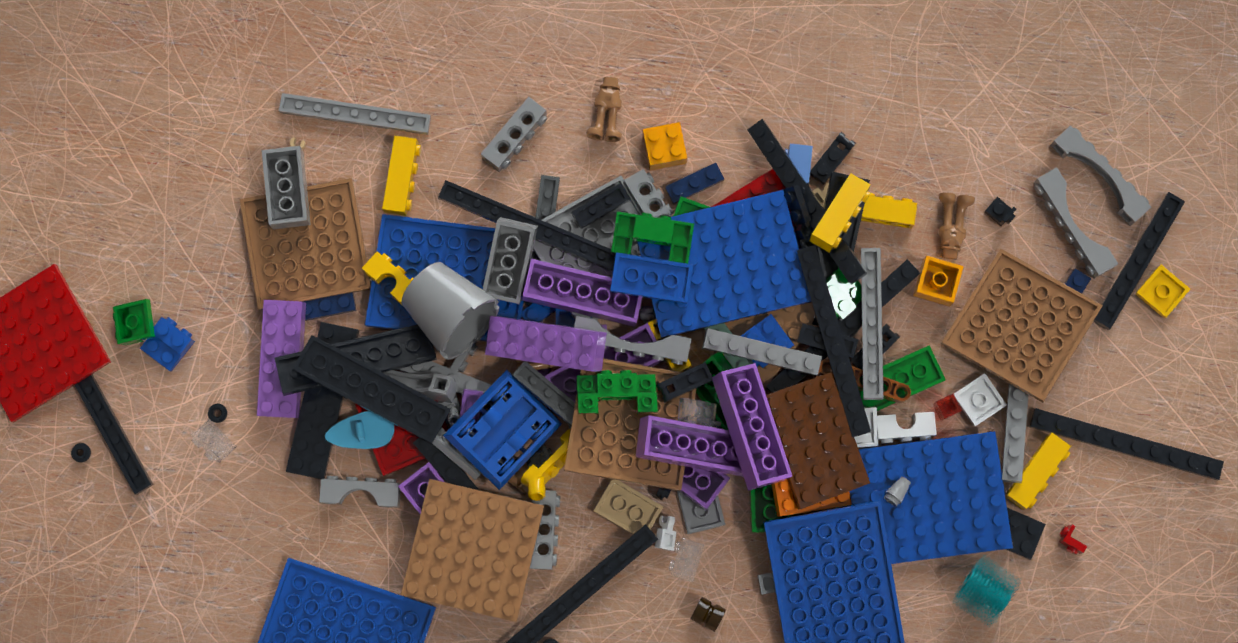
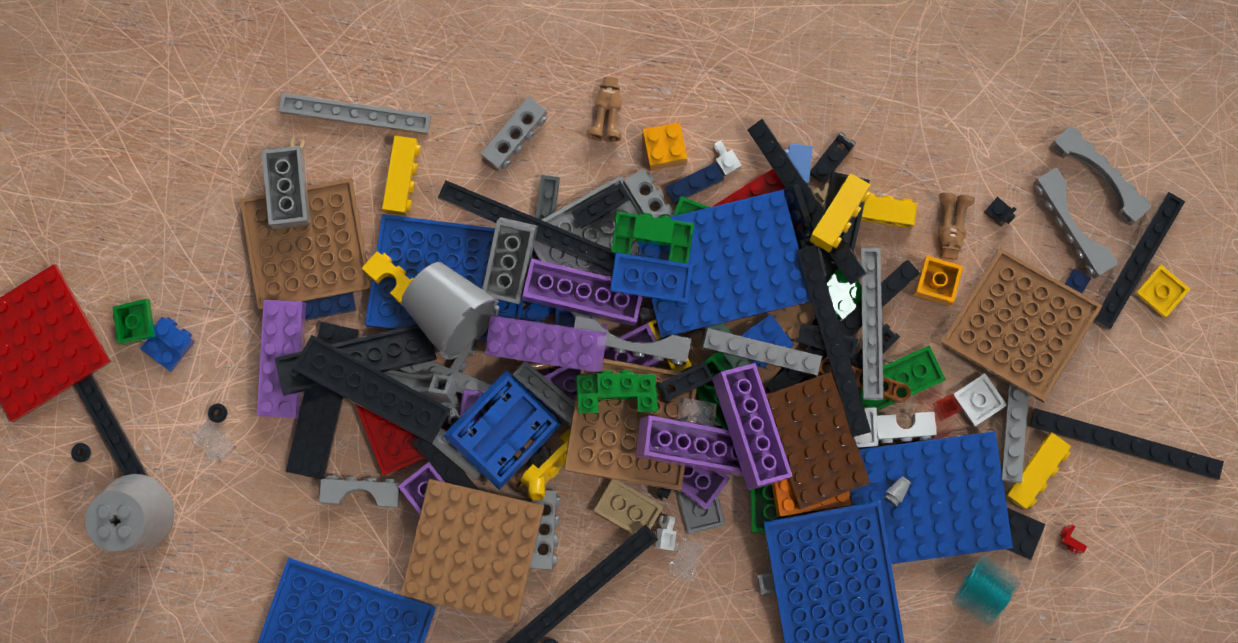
(141, 506): none -> light grey cone
(361, 432): medium azure shield -> none
(708, 614): dark brown wheel -> none
(727, 161): none -> white plate

